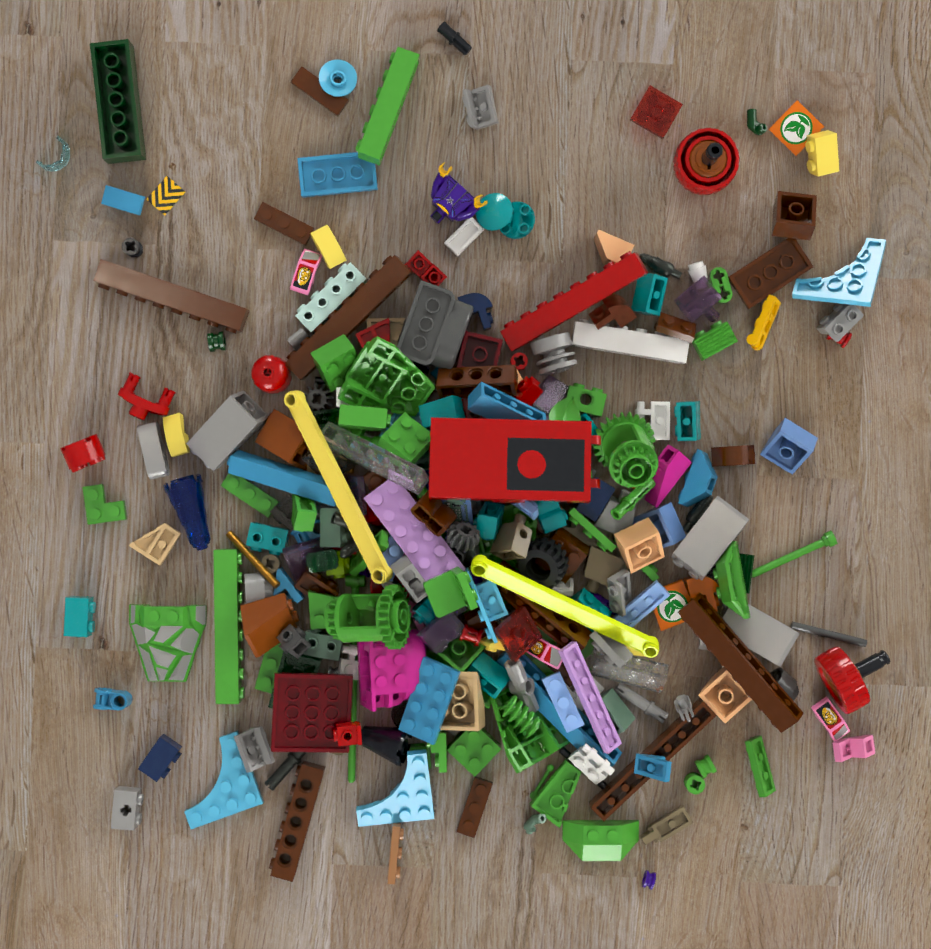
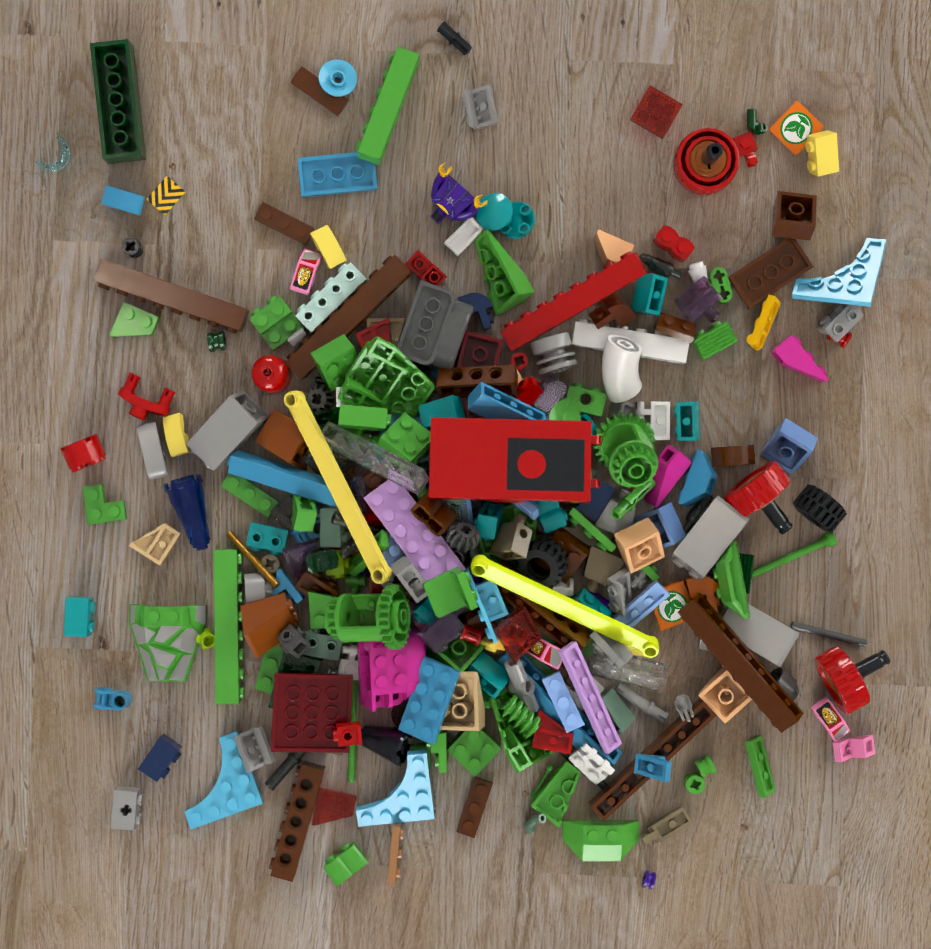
(133, 322): none -> bright green wing
(206, 644): none -> lime plate
(275, 322): none -> bright green plate
(333, 806): none -> clear red wing
(345, 863): none -> bright green brick
(505, 280): none -> bright green wedge
(552, 736): none -> red wing
(620, 368): none -> white brick
(624, 407): none -> light grey slope
(638, 579): none -> light grey bracket
(669, 240): none -> red brick
(746, 146): none -> red plate
(759, 491): none -> red wheel
(794, 357): none -> dark pink slope
(819, 508): none -> black tyre

